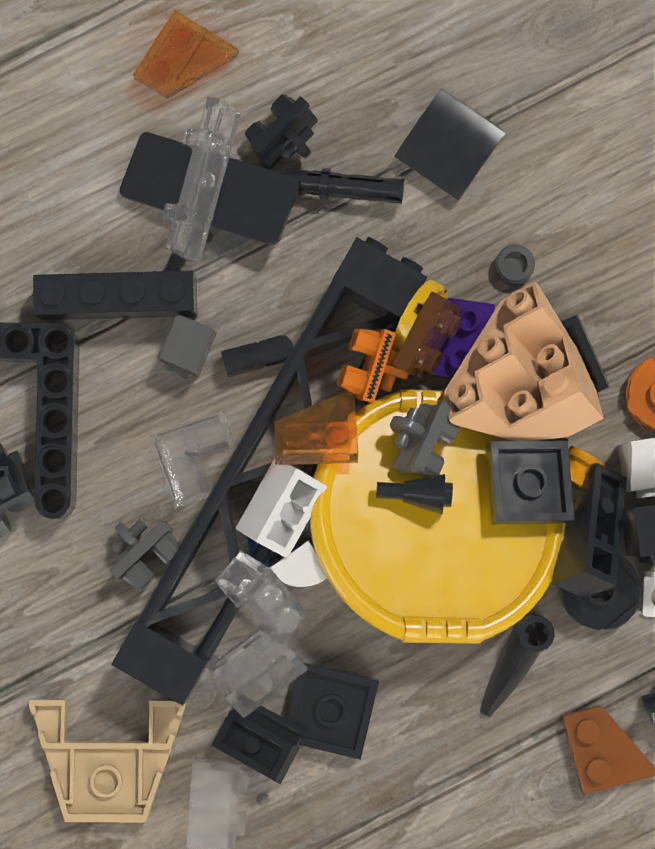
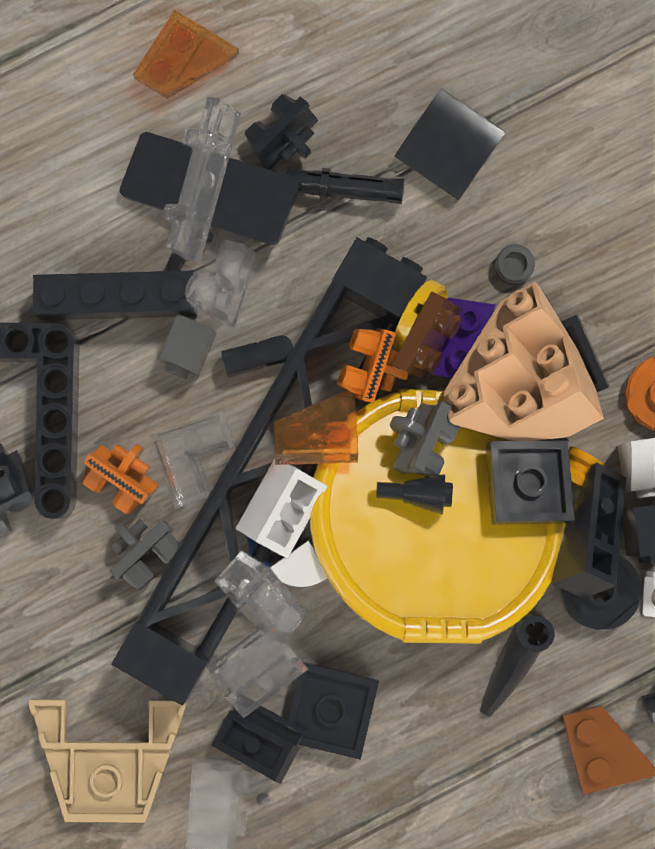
(124, 471): none -> orange hips
(222, 290): none -> clear brick

